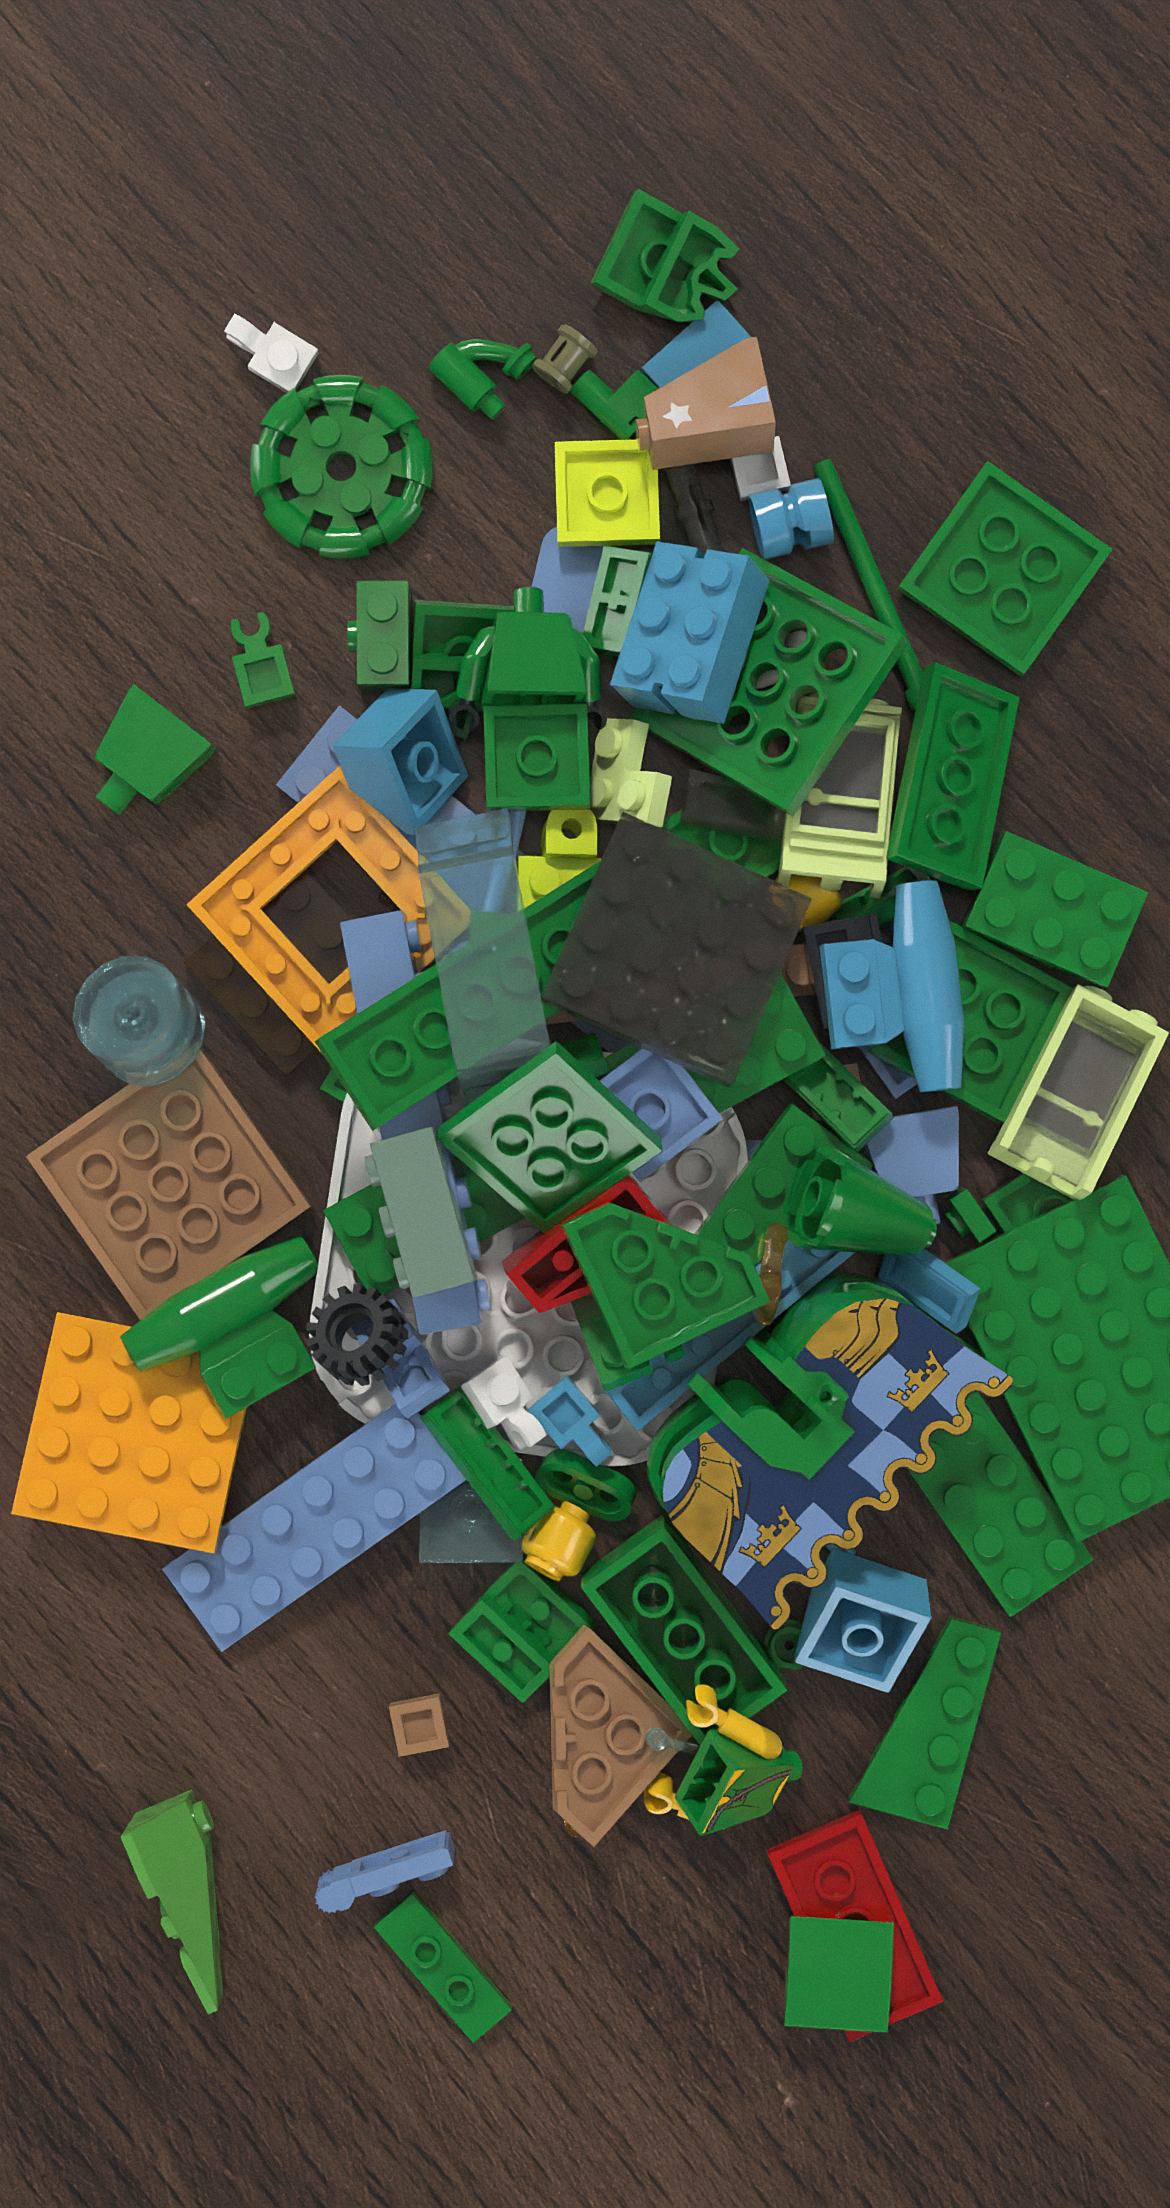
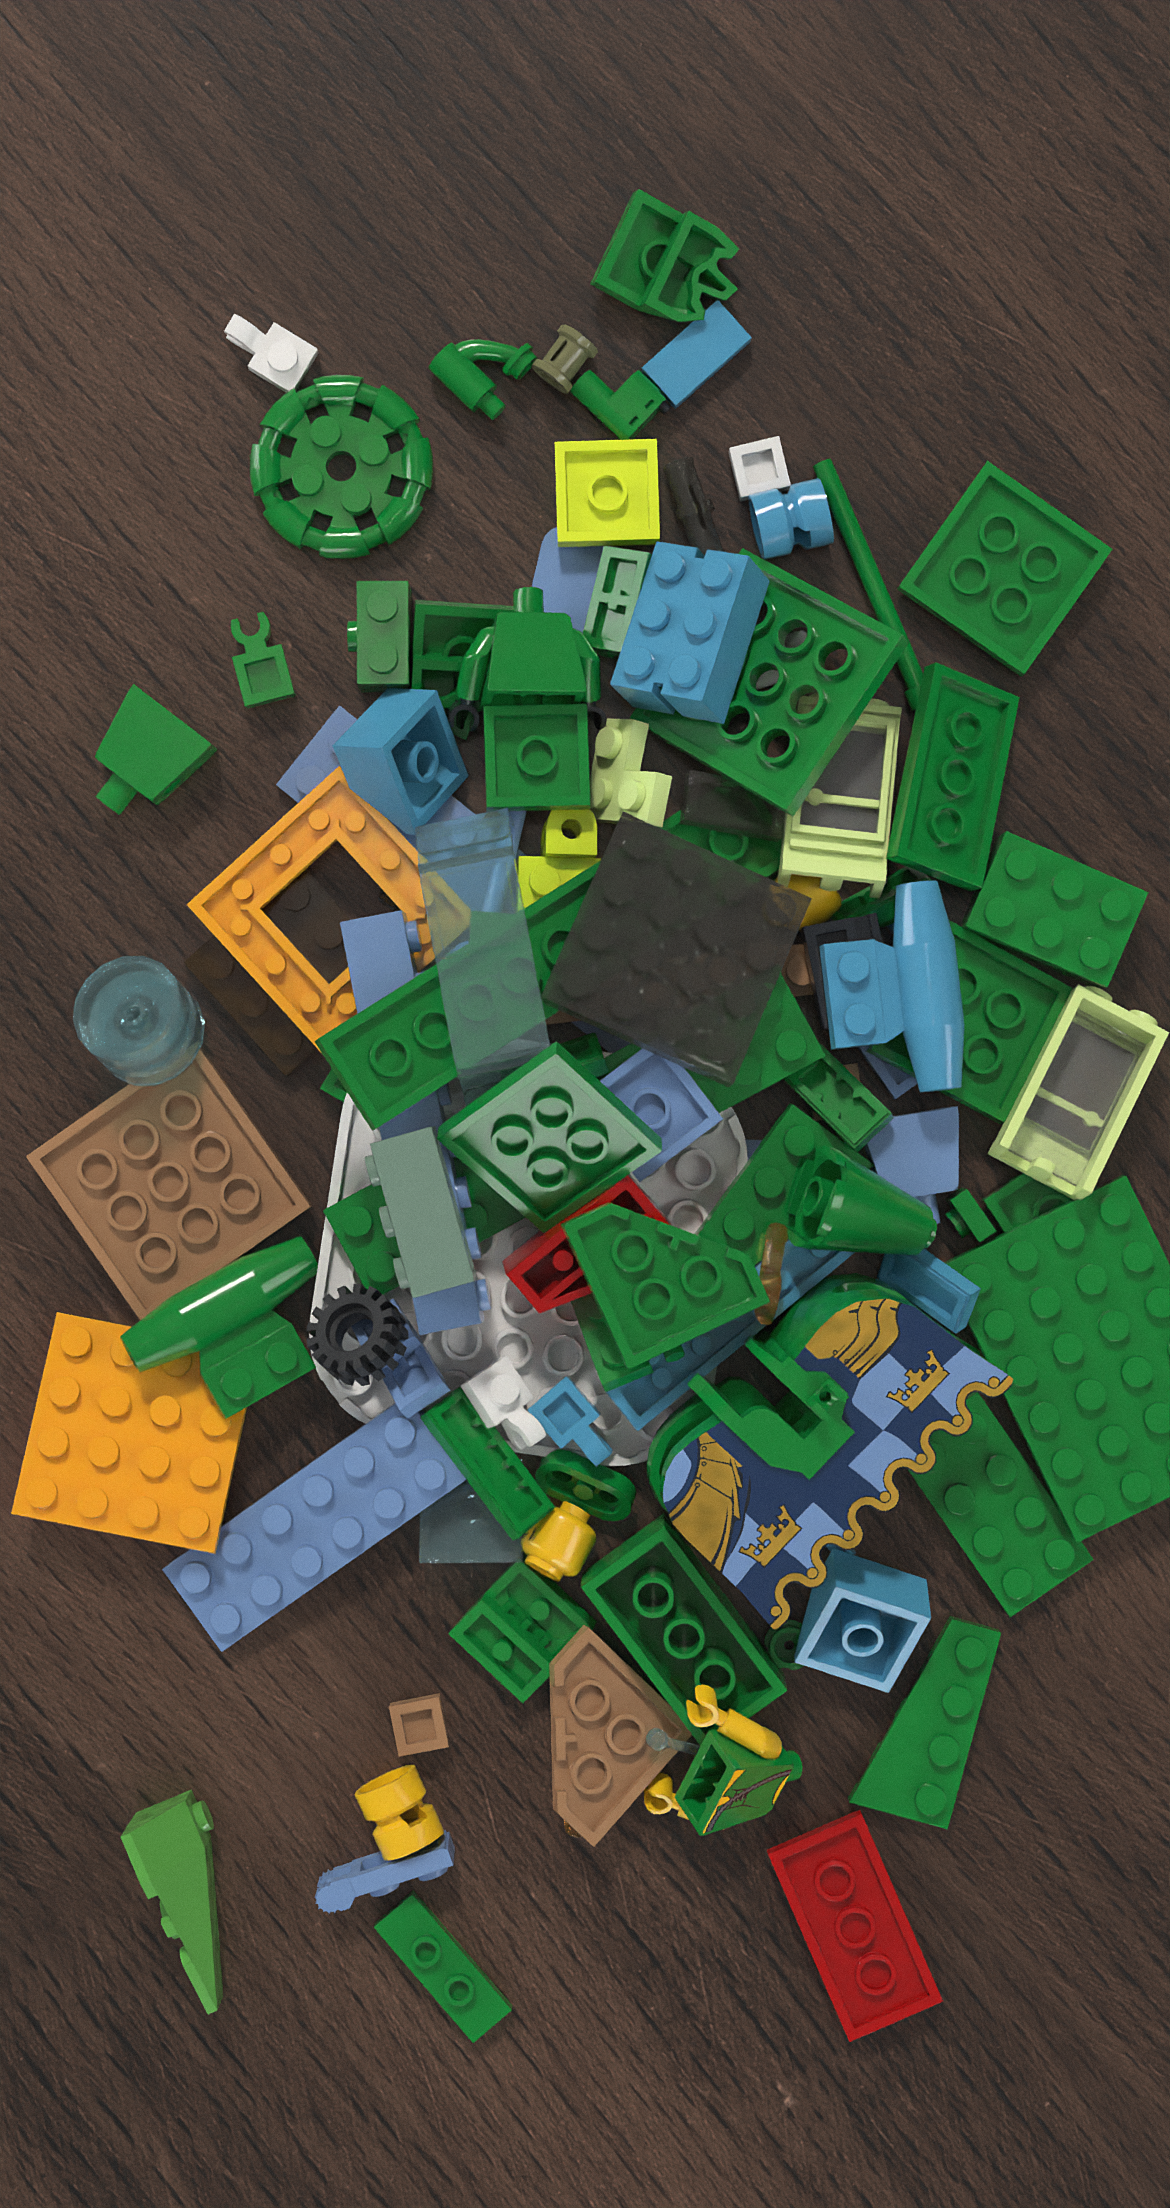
(399, 1812): none -> yellow wheel
(710, 412): medium nougat slope -> none
(838, 1974): green slope -> none

